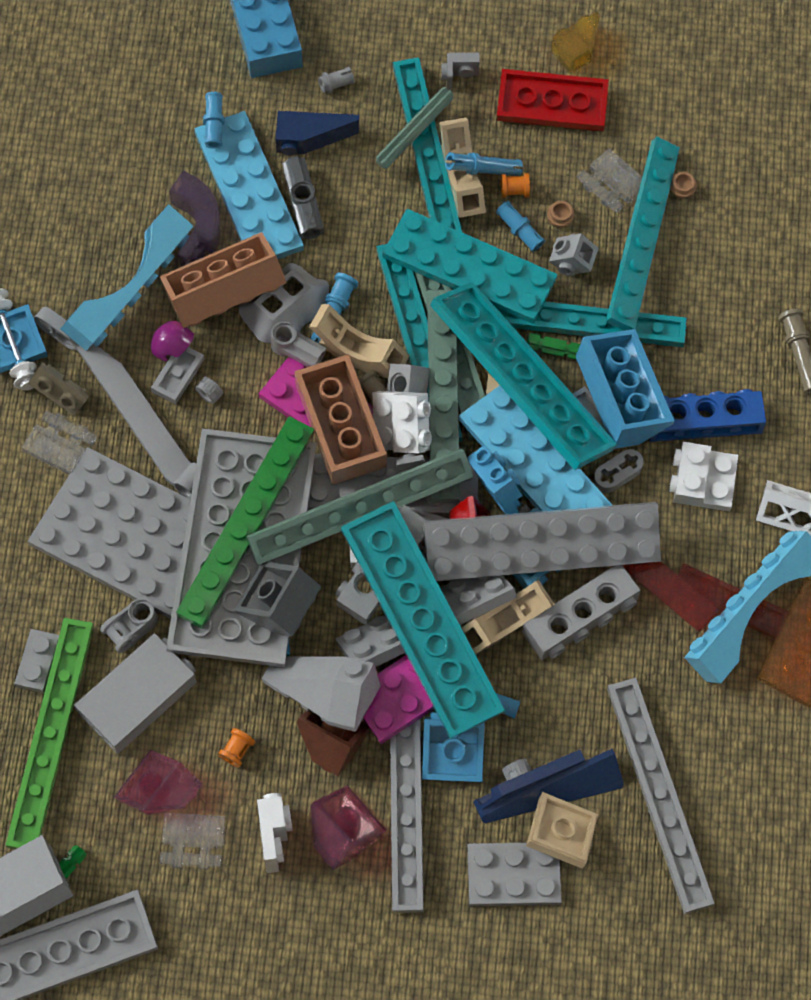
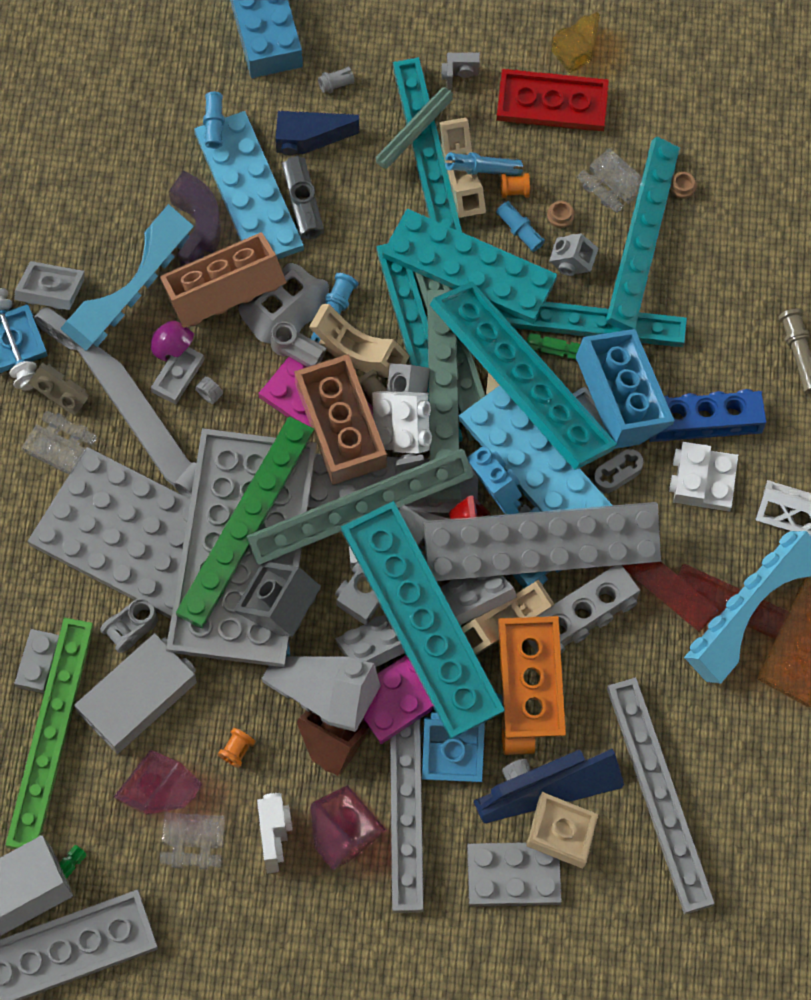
(49, 285): none -> light grey plate
(518, 725): none -> orange hinge

